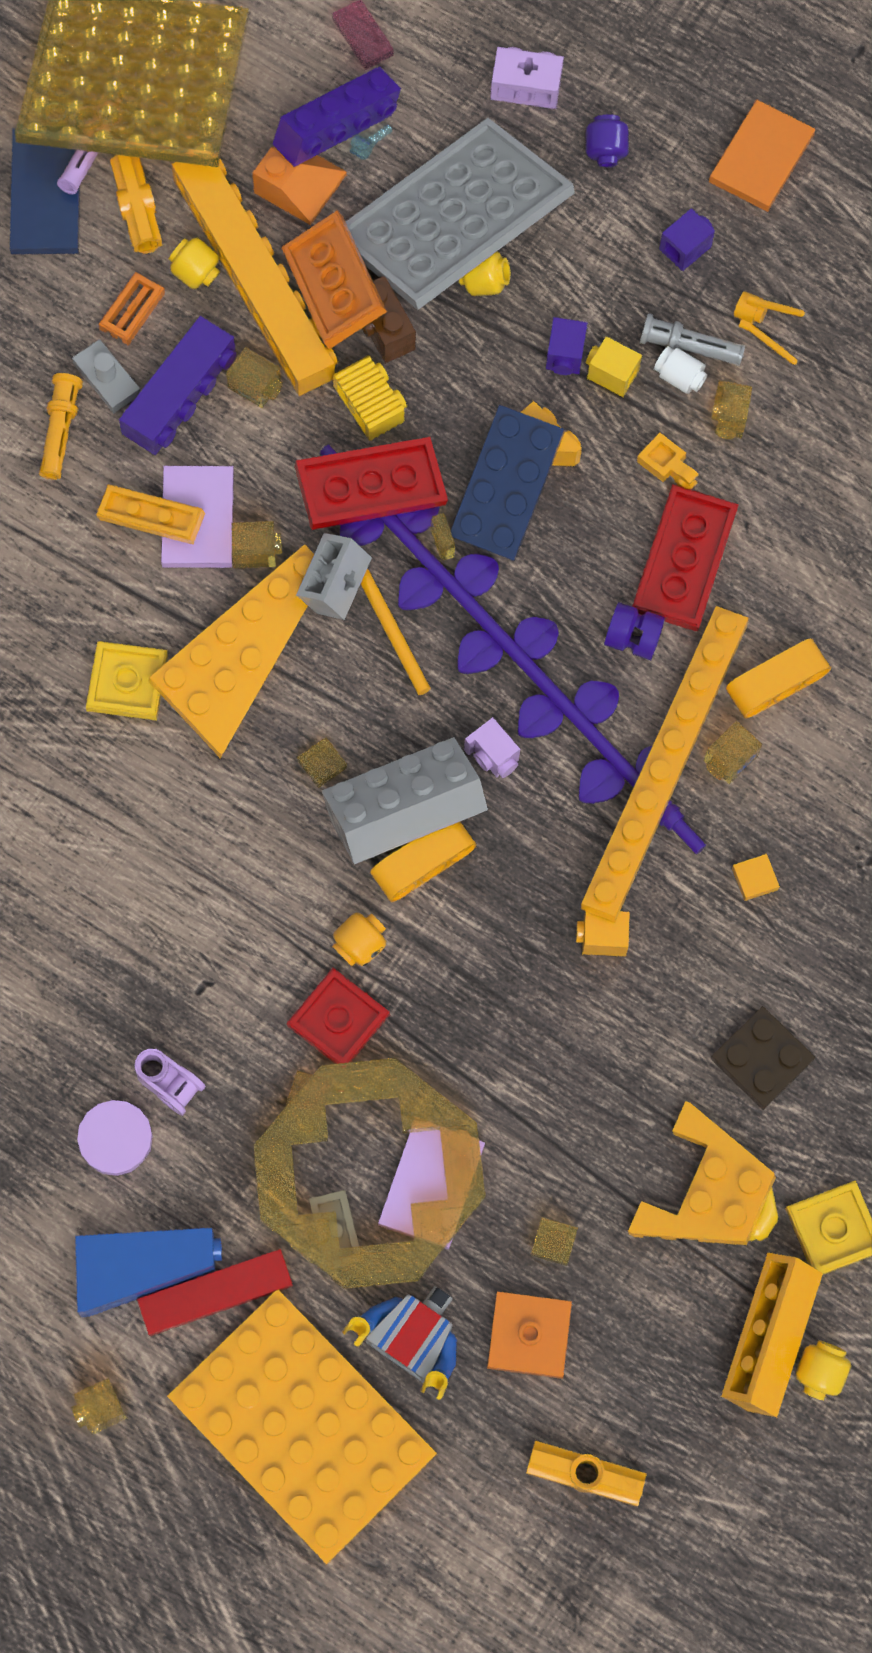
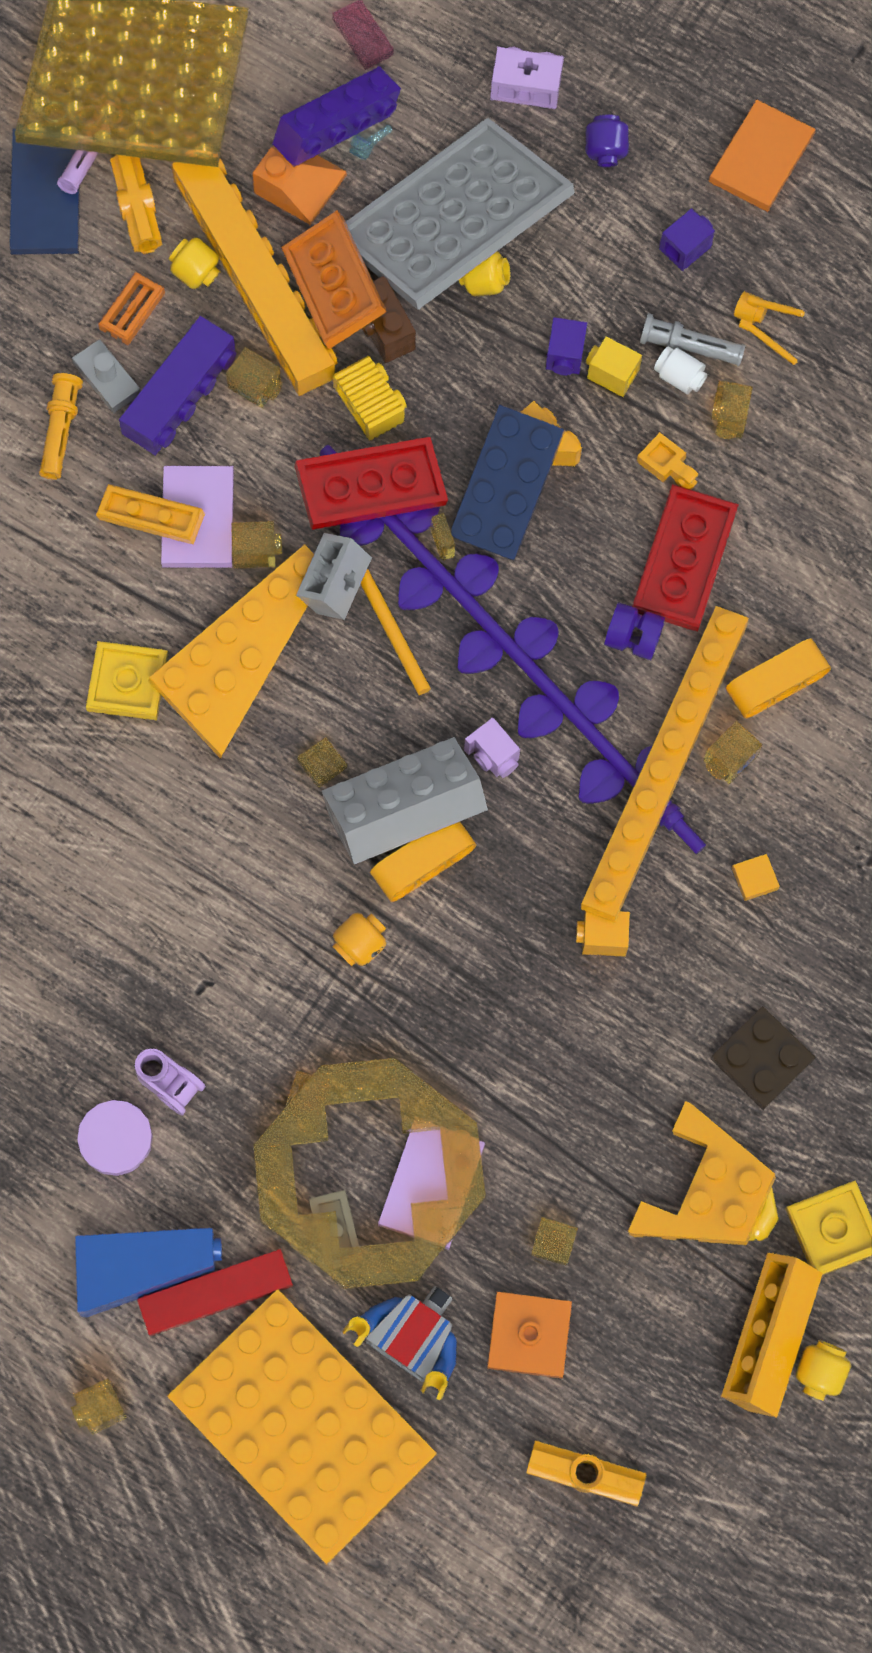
(338, 1018): red tile -> none

